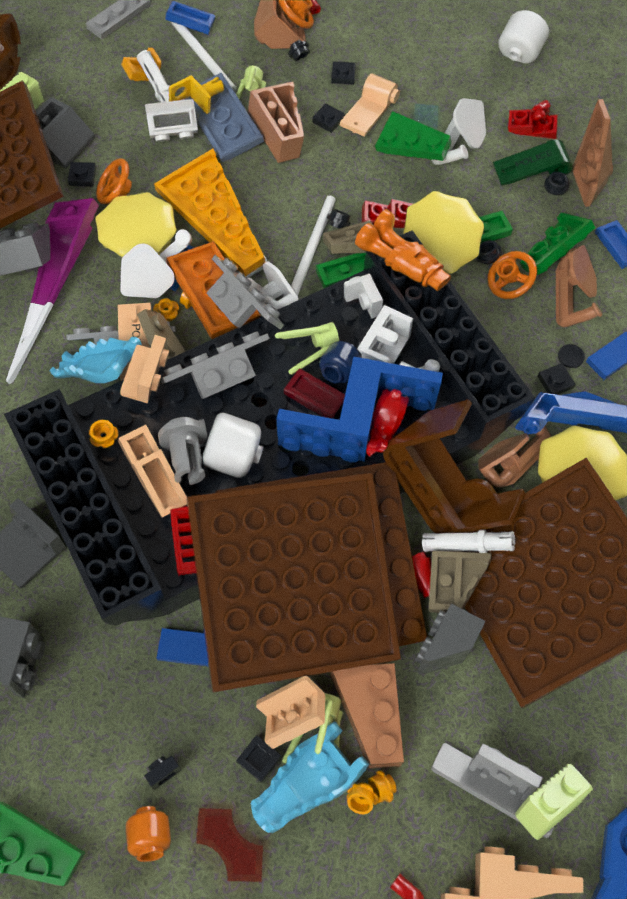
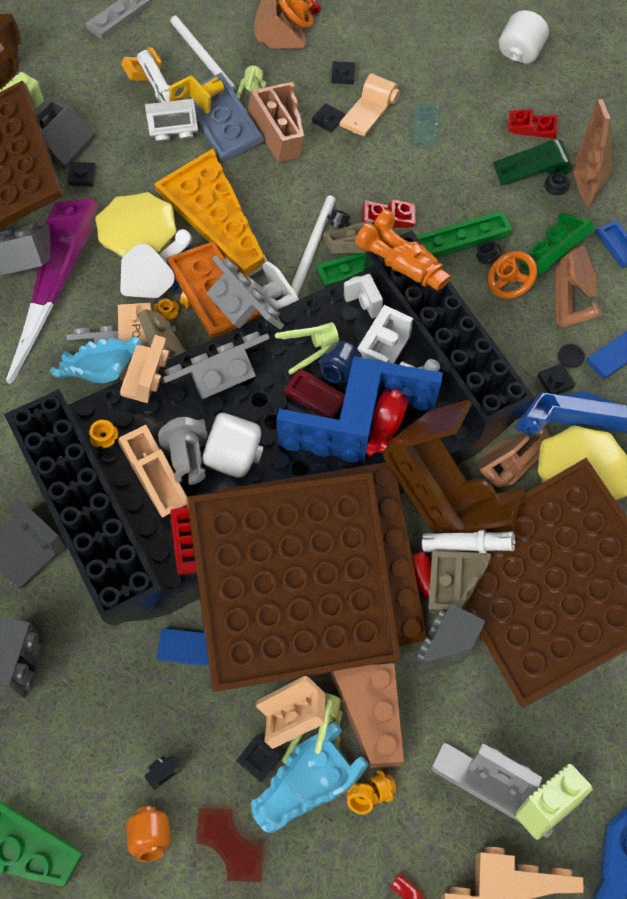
(116, 184): orange piece -> none
(190, 17): blue tile -> none
(299, 50): black plate -> none
(412, 139): green wing -> none
(446, 229): light yellow piece -> none
(470, 123): white piece -> none
(540, 110): red arm -> none

